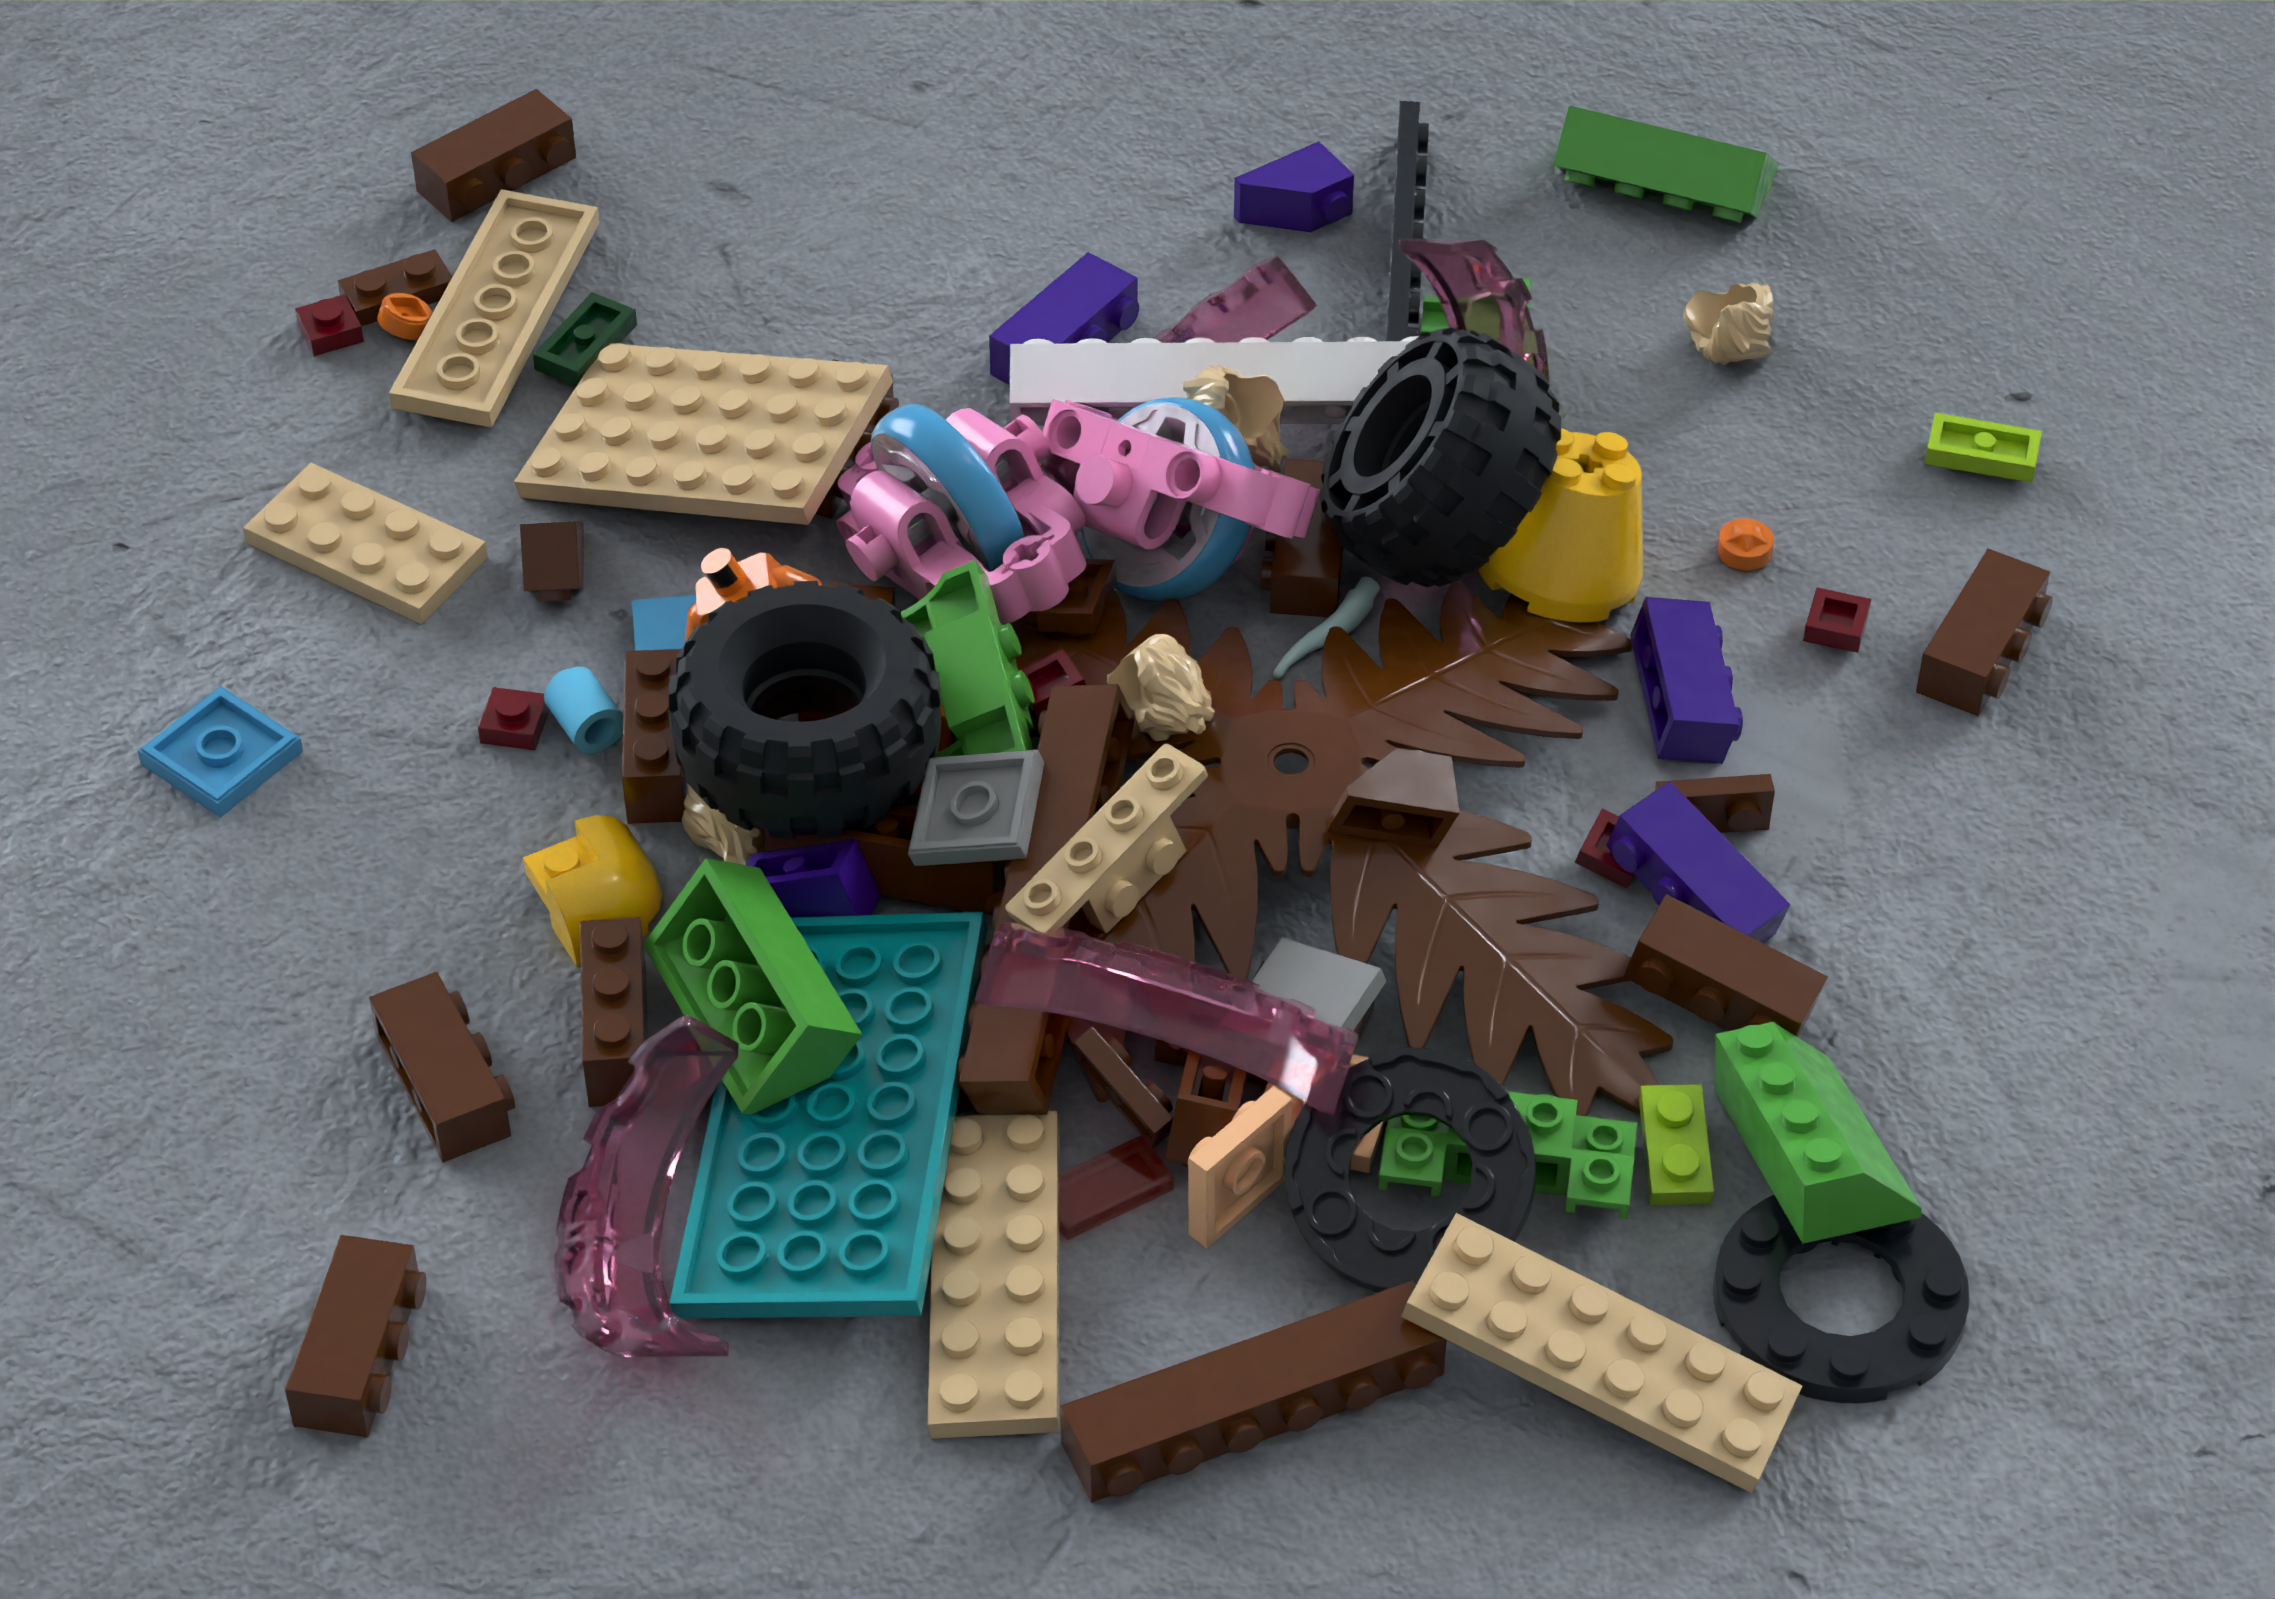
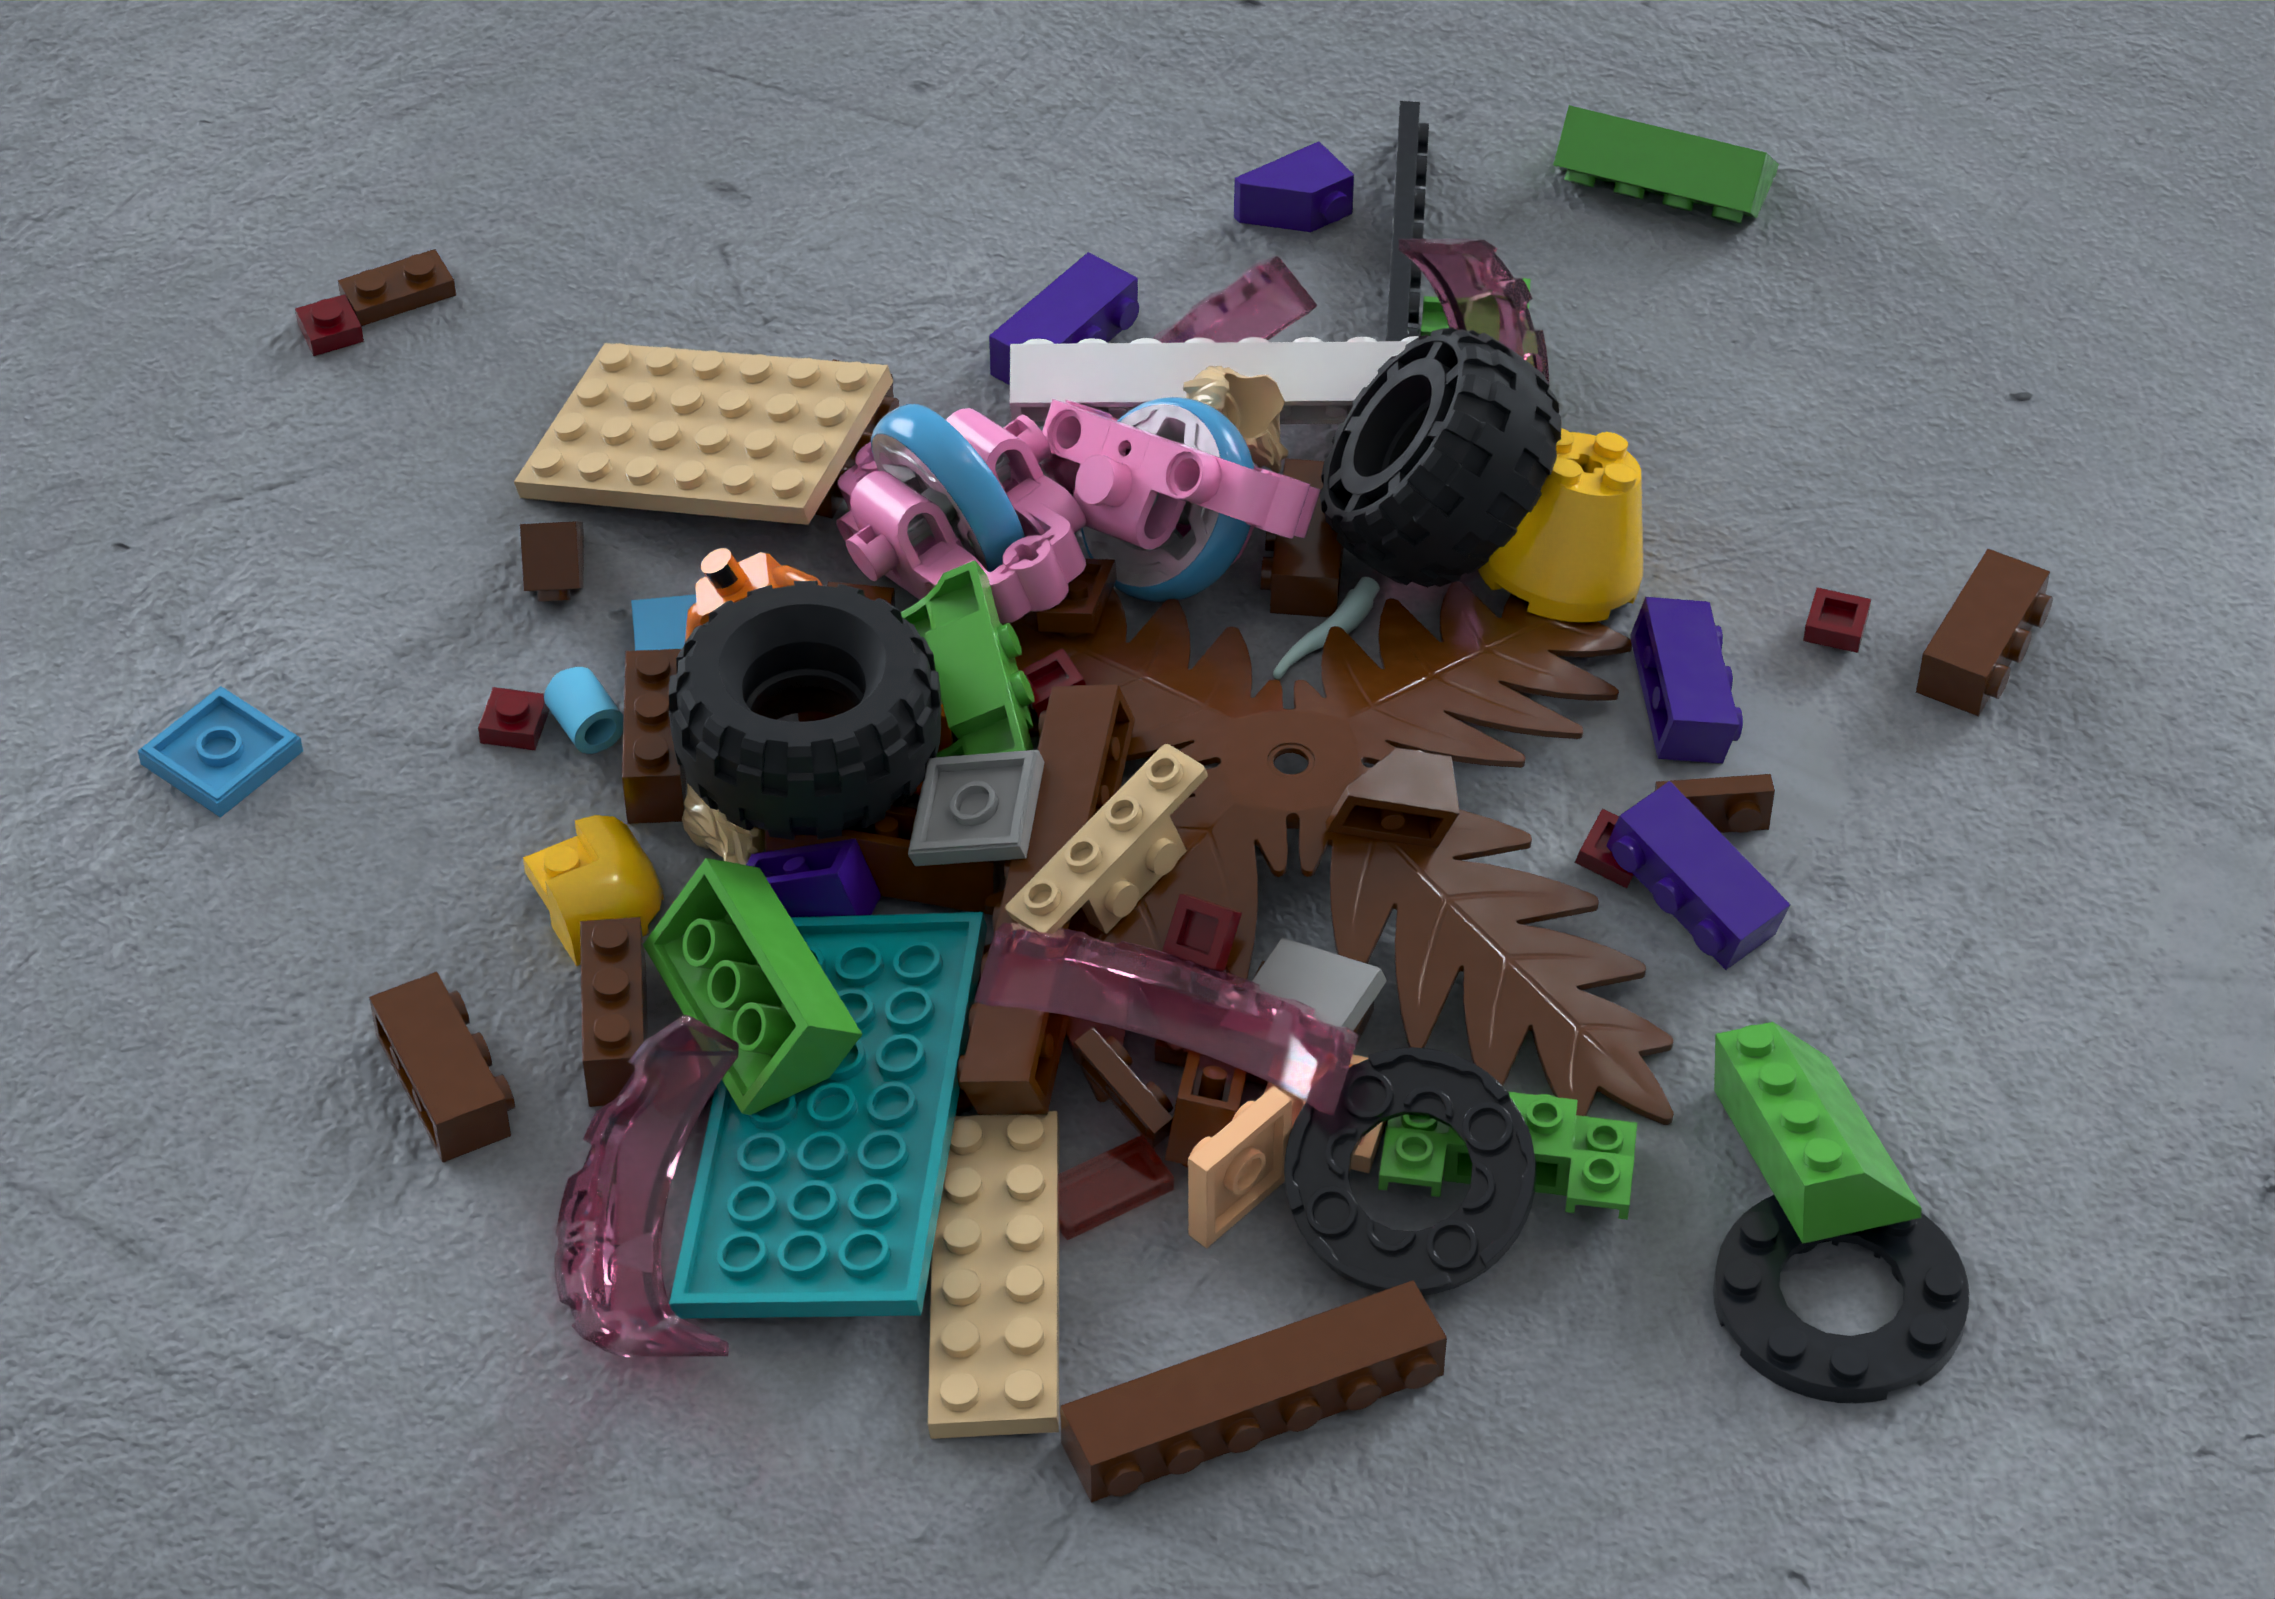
(355, 1336): reddish brown brick -> none
(366, 542): tan plate -> none
(404, 315): orange tile -> none
(493, 154): reddish brown brick -> none
(494, 308): tan plate -> none
(582, 337): dark green plate -> none
(1163, 688): tan hair -> none
(1202, 932): none -> dark red plate
(1602, 1352): tan plate -> none
(1676, 1144): lime plate -> none
(1721, 971): reddish brown brick -> none
(1731, 323): tan hair -> none
(1745, 544): orange tile -> none
(1983, 447): lime plate -> none

